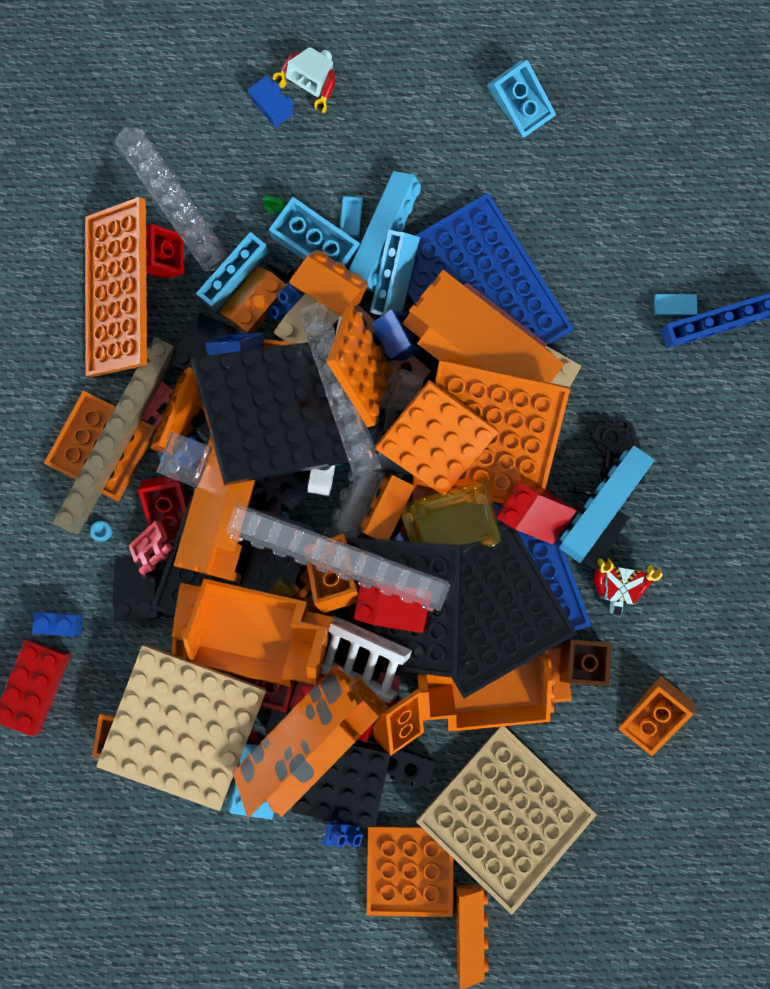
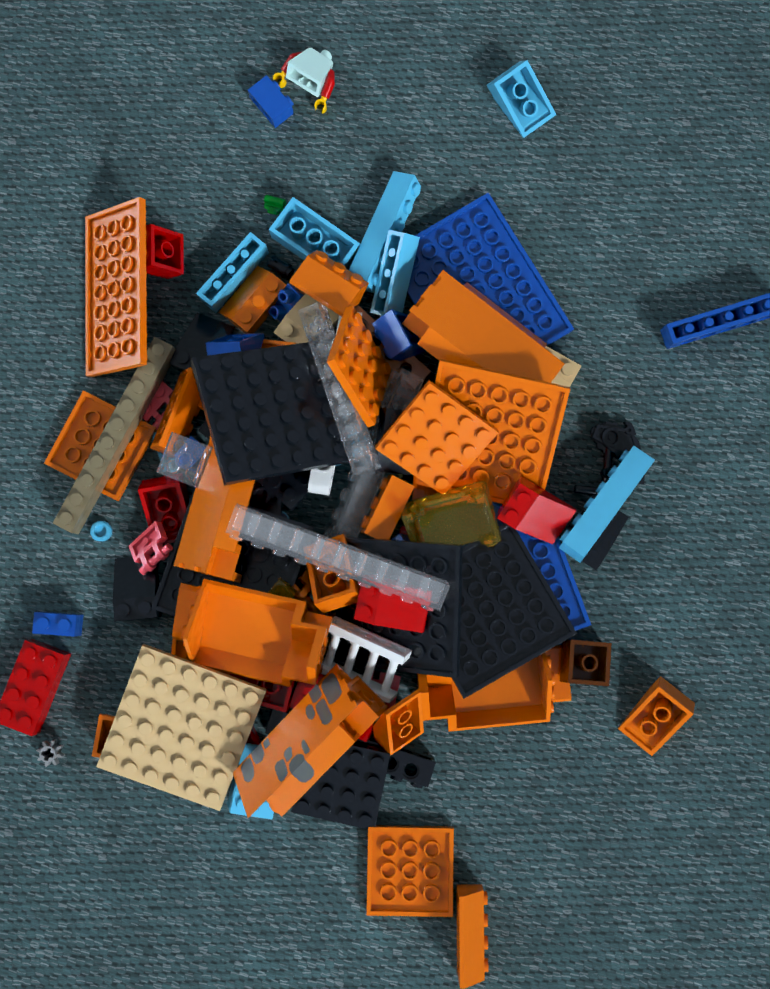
(55, 749): none -> light grey gear
(171, 198): clear brick -> none
(341, 834): blue hips -> none
(351, 216): medium azure tile -> none
(506, 818): tan plate -> none
(622, 584): torso -> none
(675, 304): medium azure tile -> none

